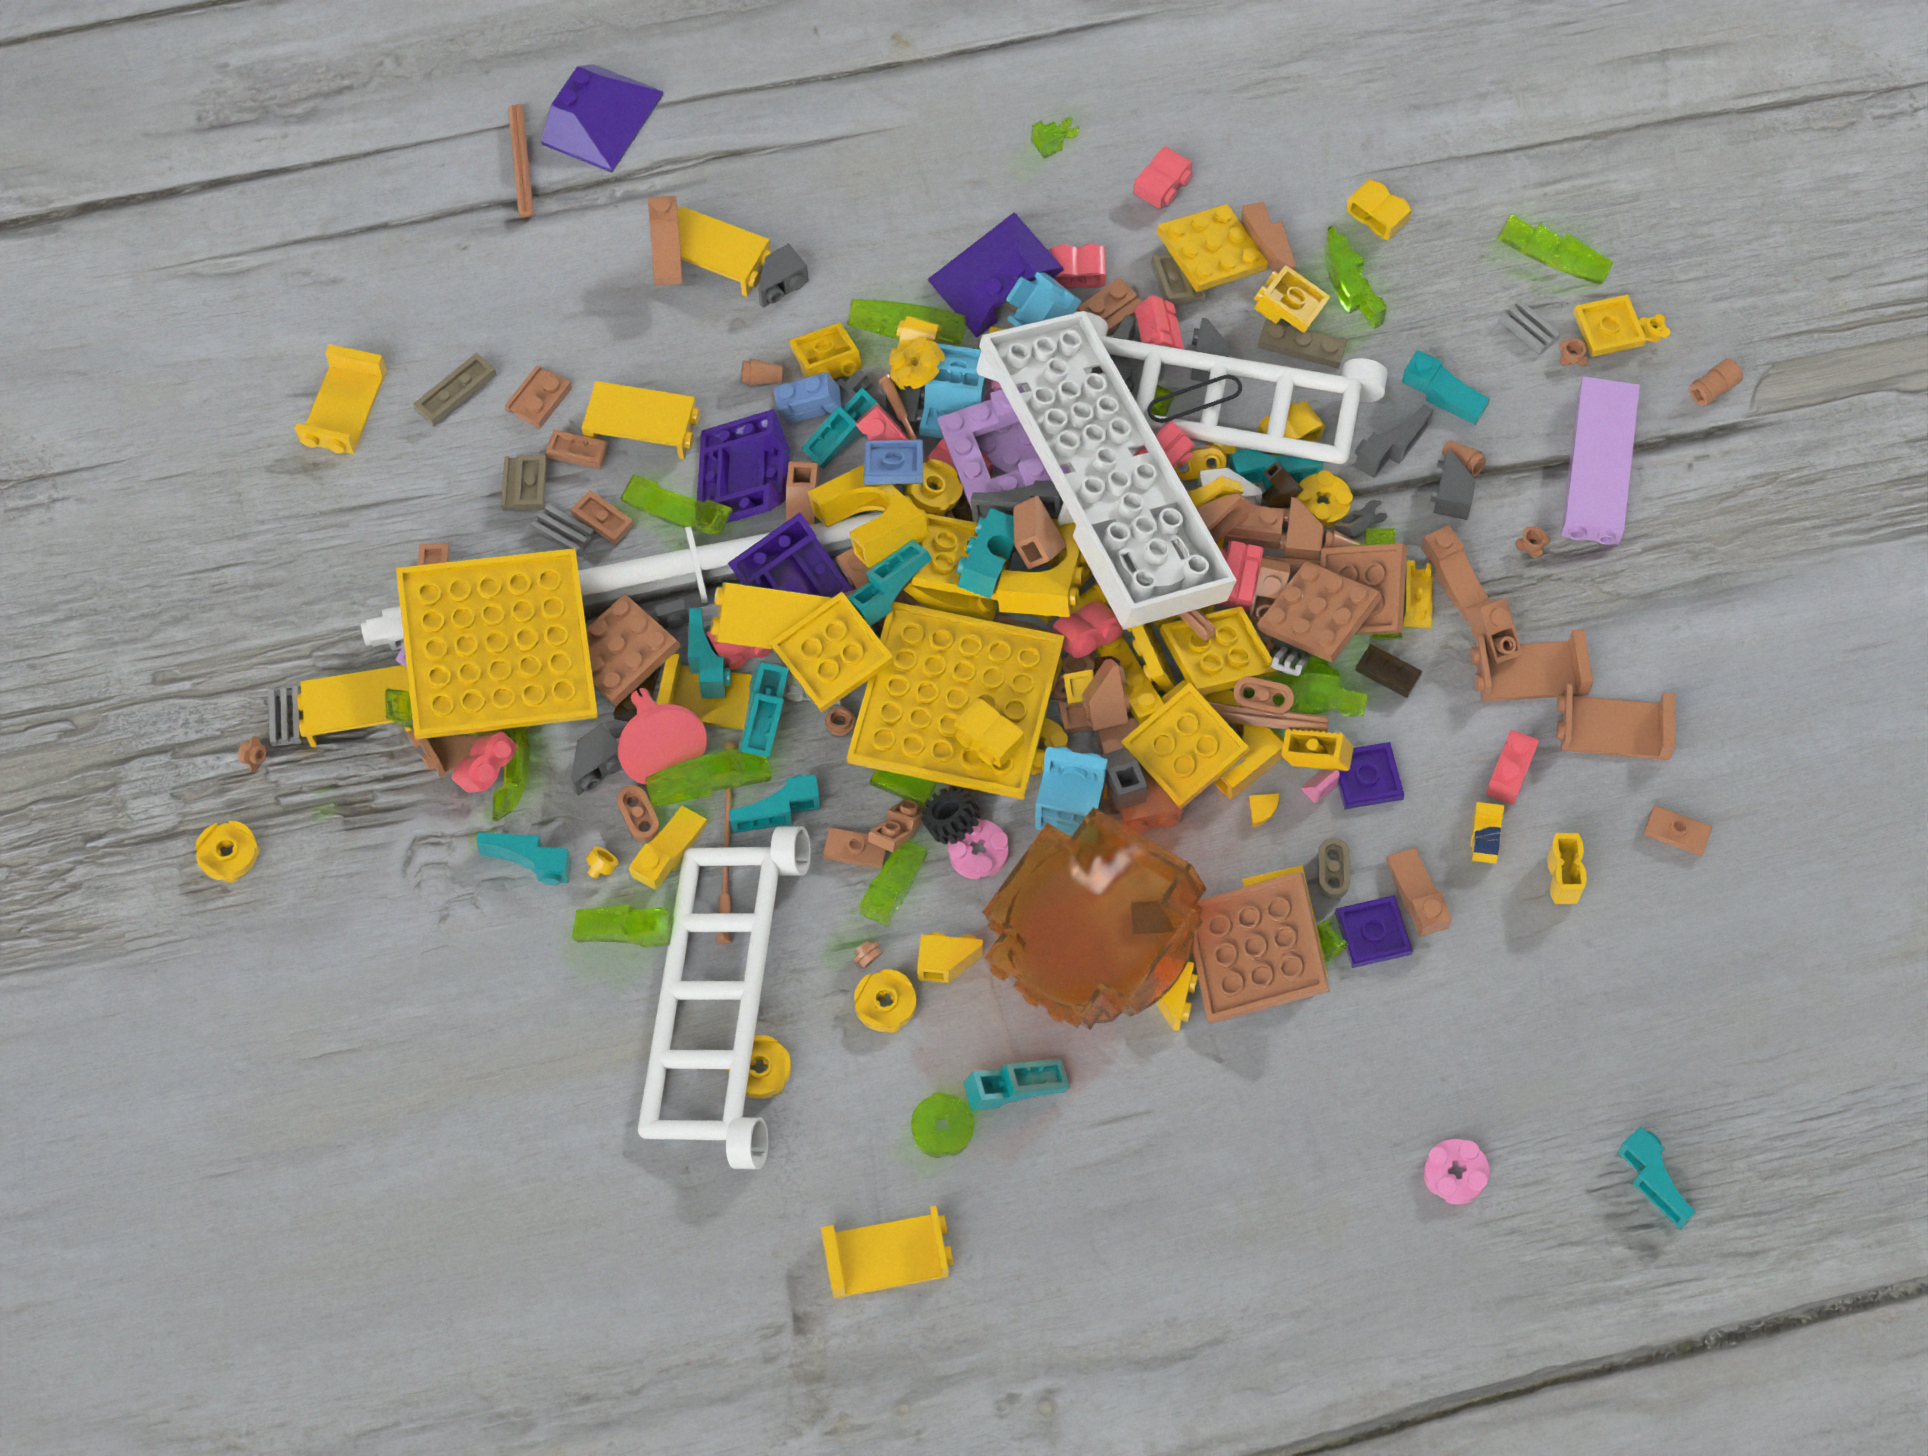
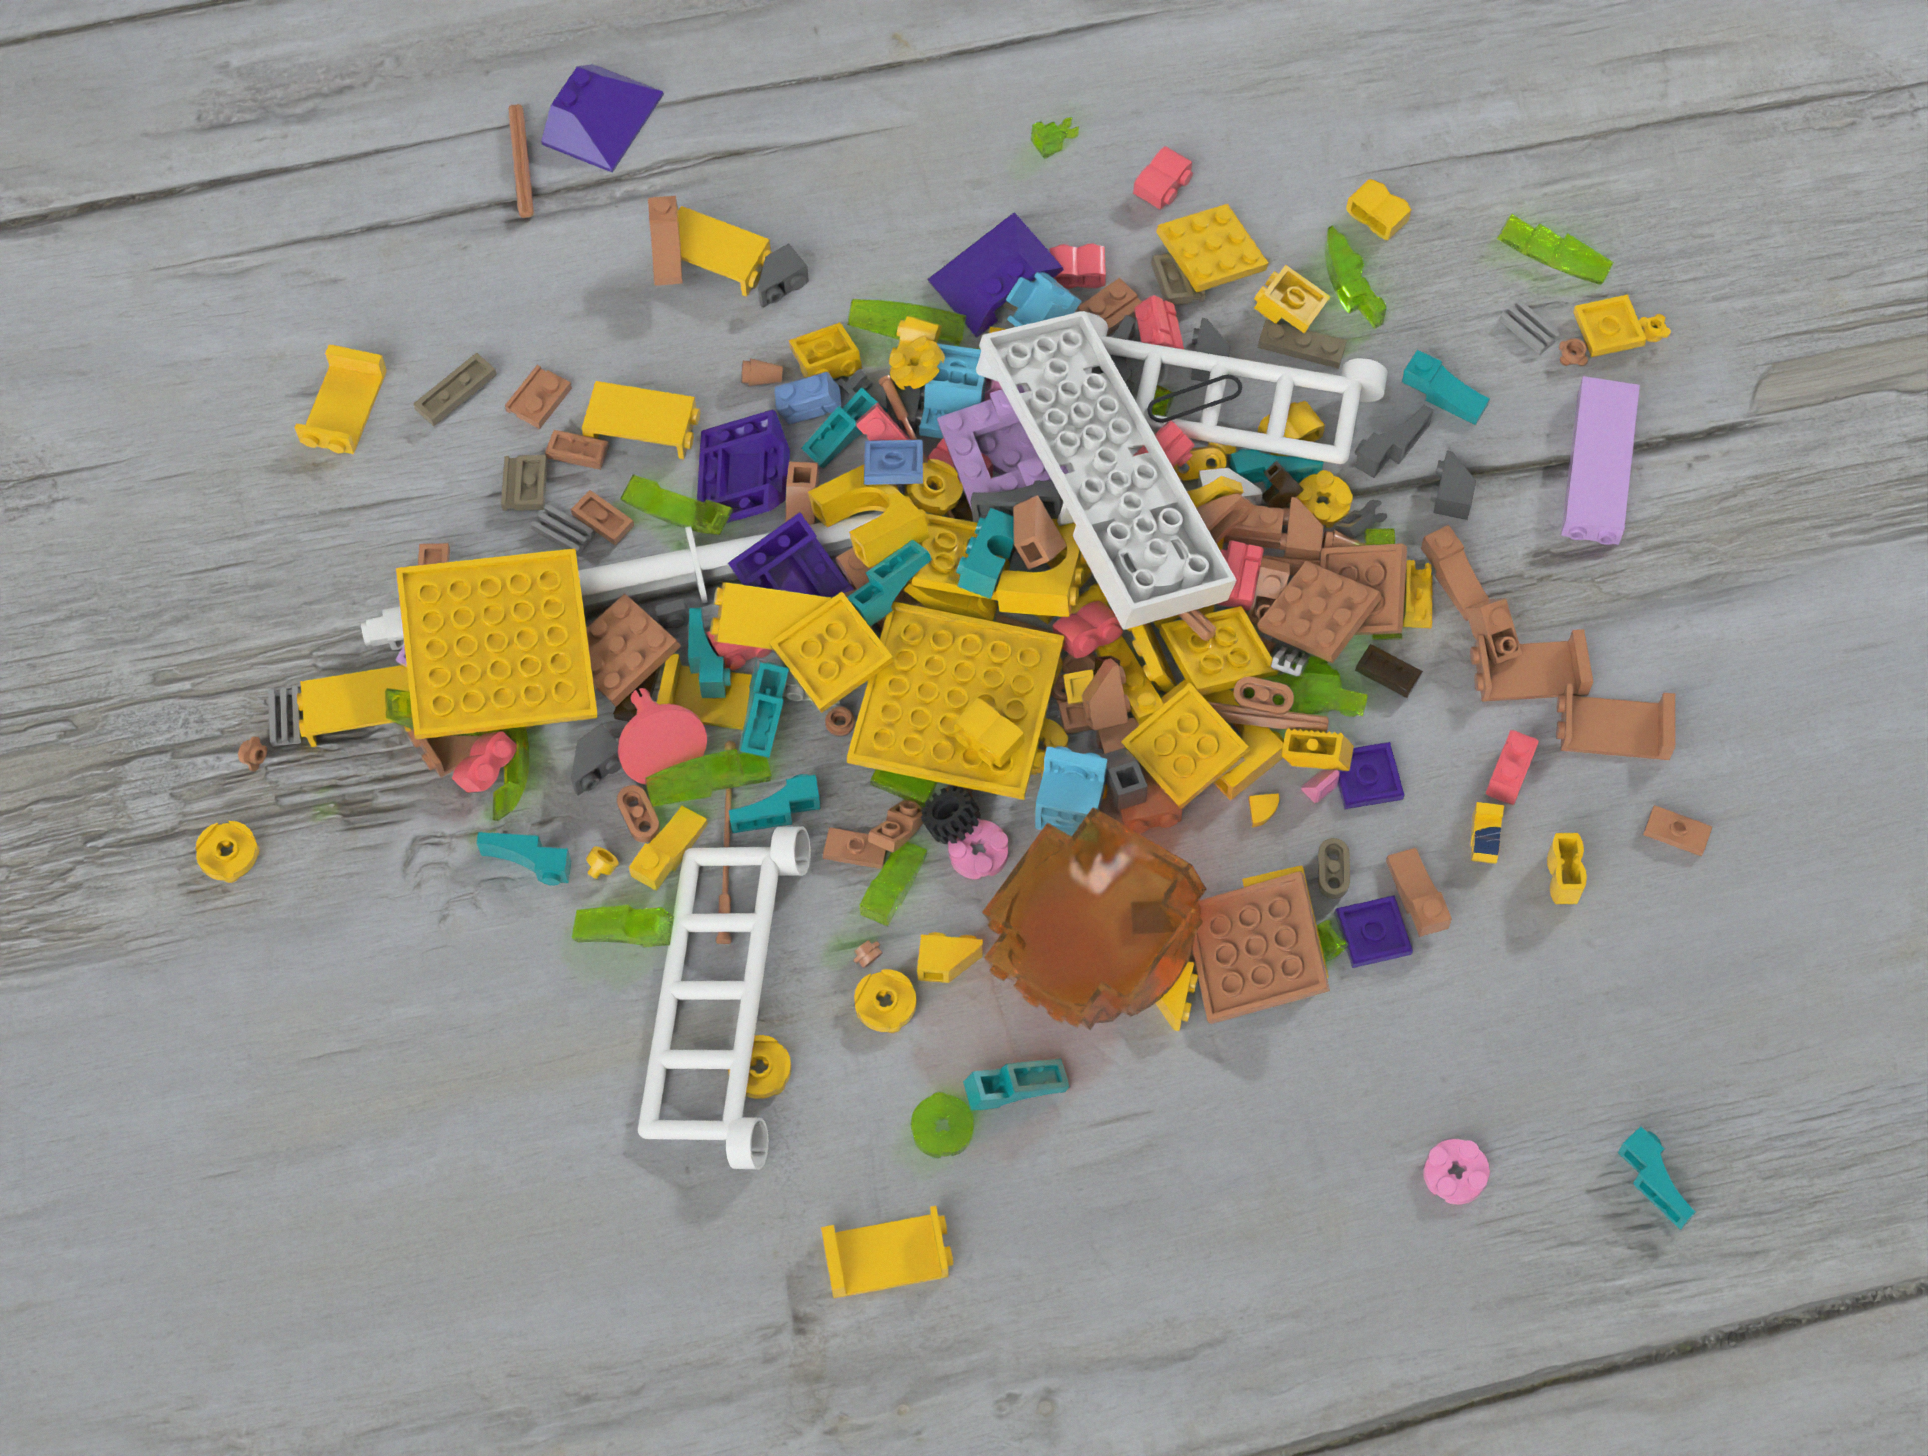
(1268, 237): nougat slope -> none
(1469, 457): nougat cone -> none
(1533, 534): nougat plate -> none
(1716, 382): nougat piece -> none

